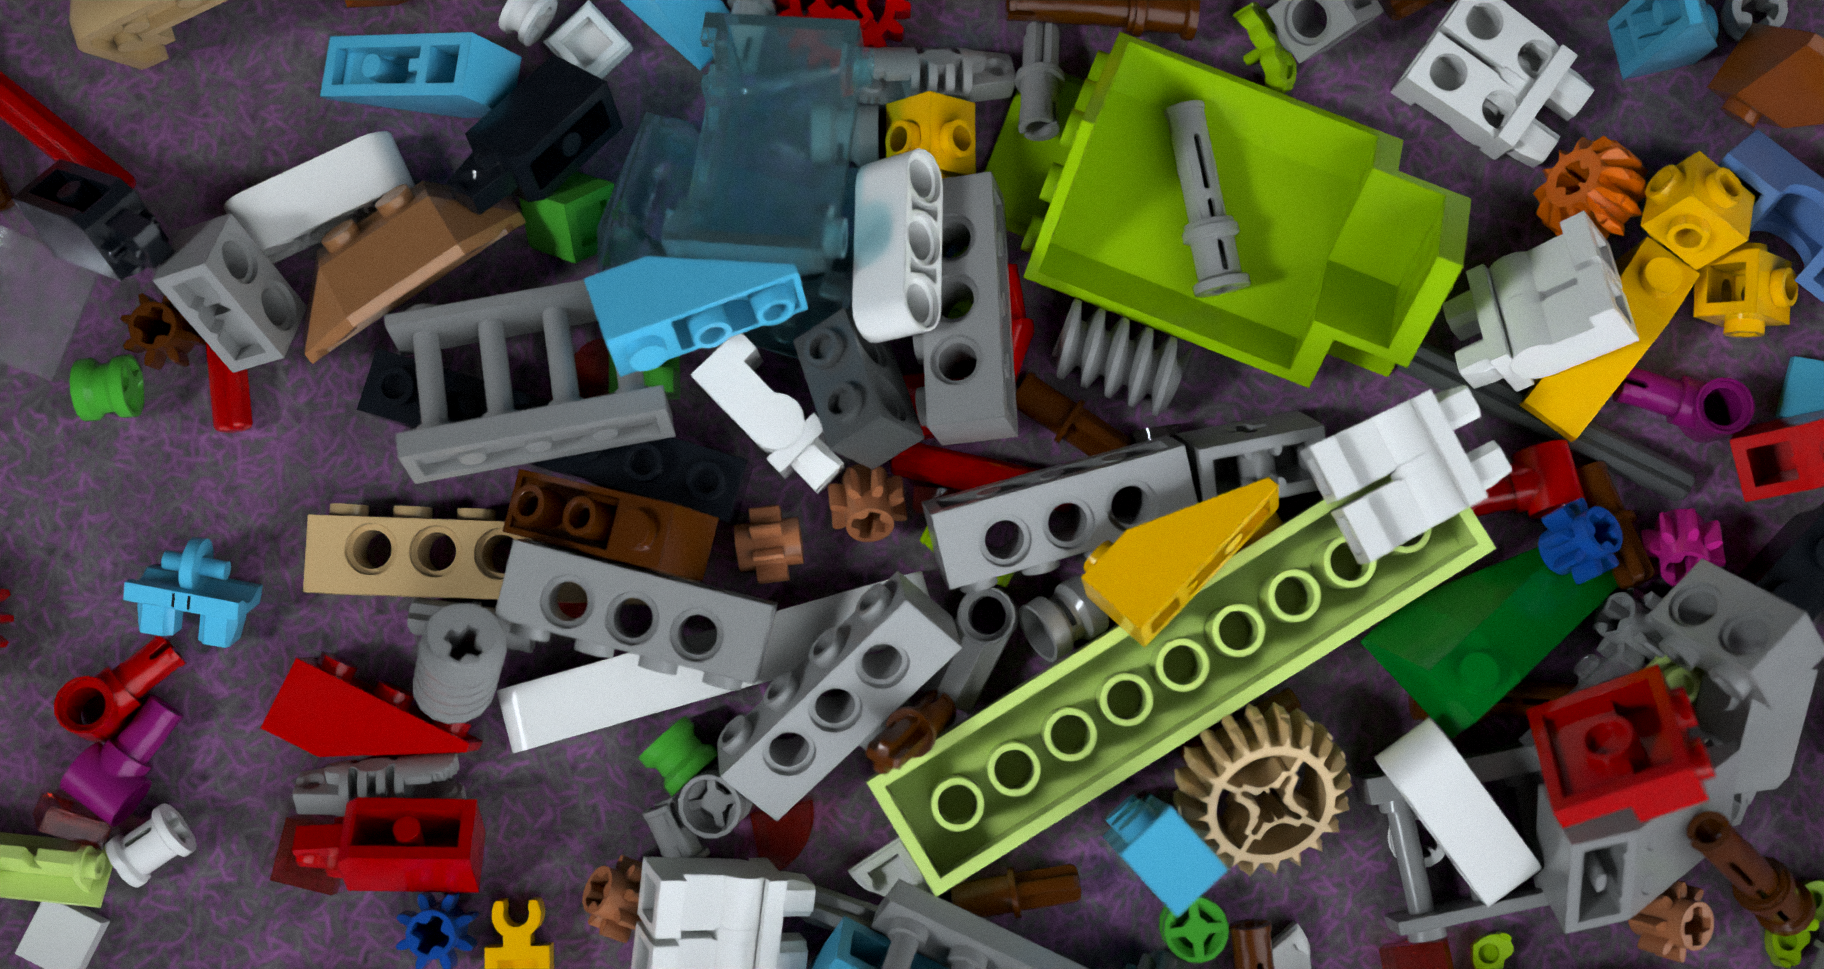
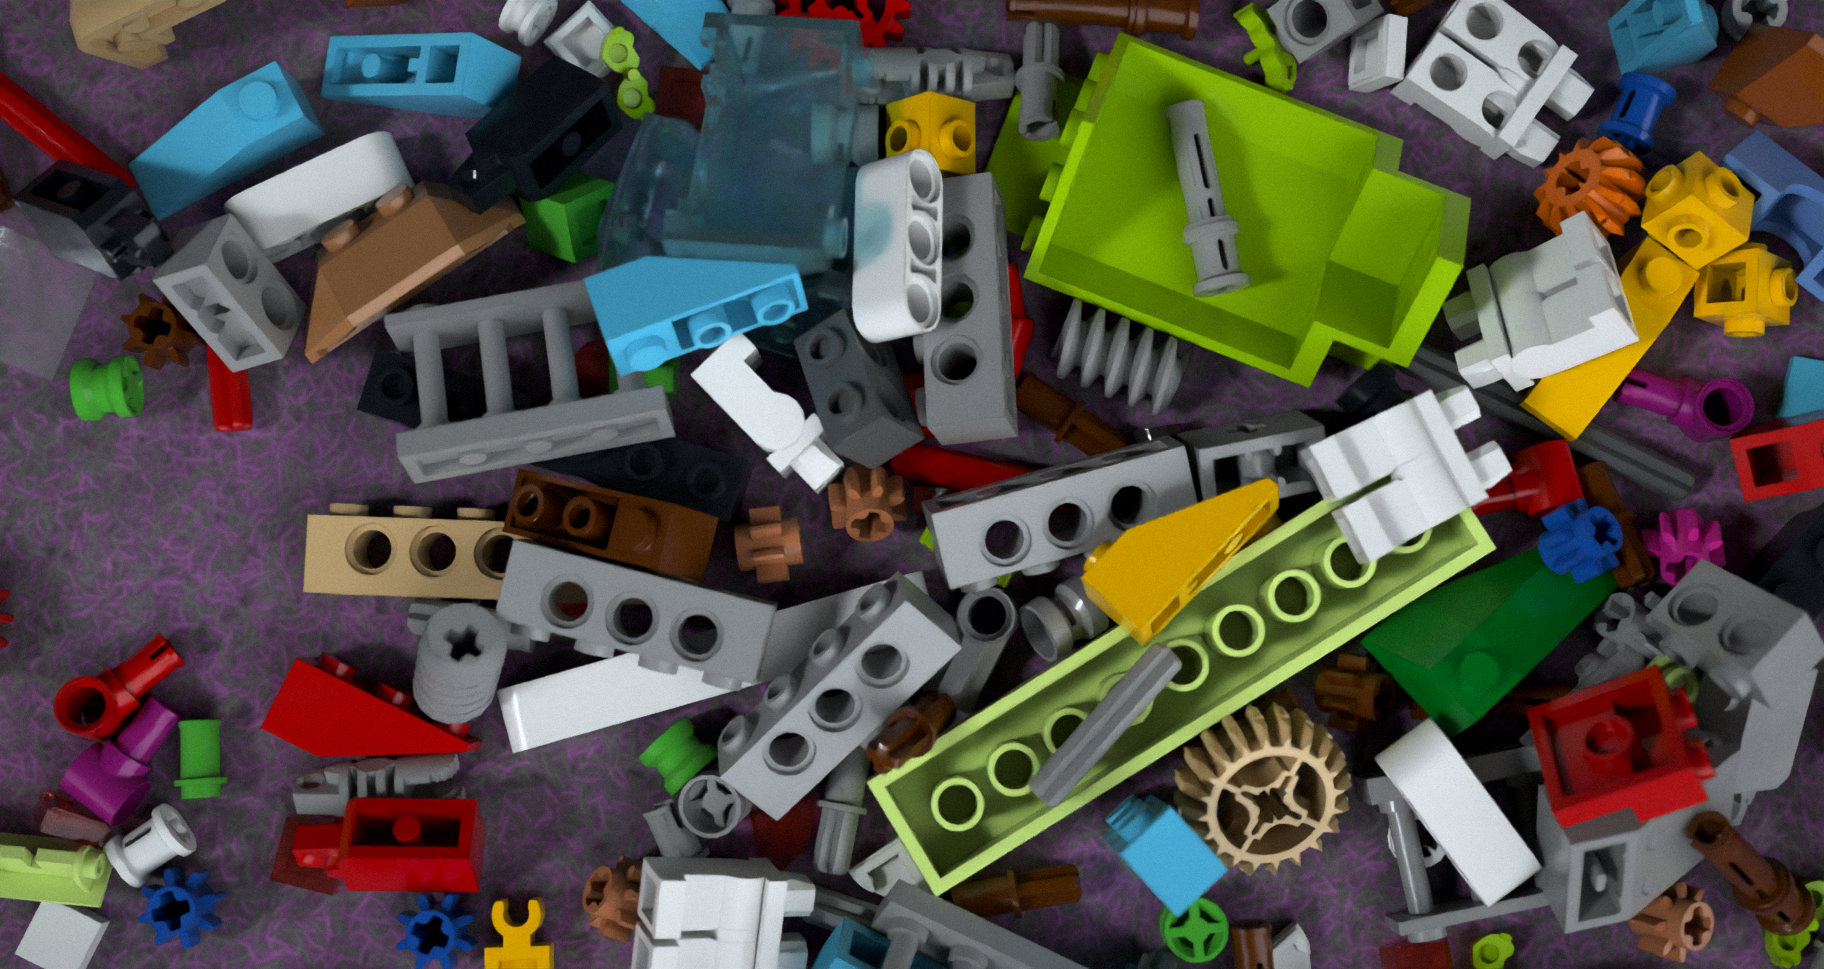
(161, 911): none -> blue gear
(194, 585): medium azure hips -> none
(200, 759): none -> bright green pin
(226, 139): none -> medium azure slope
(632, 89): none -> lime piece
(681, 95): none -> clear red tile
(841, 813): none -> light grey axle
(1105, 724): none -> light grey axle
(1355, 693): none -> reddish brown gear
(1374, 392): none -> black wheel
(1378, 54): none -> white tile
(1637, 111): none -> blue bush

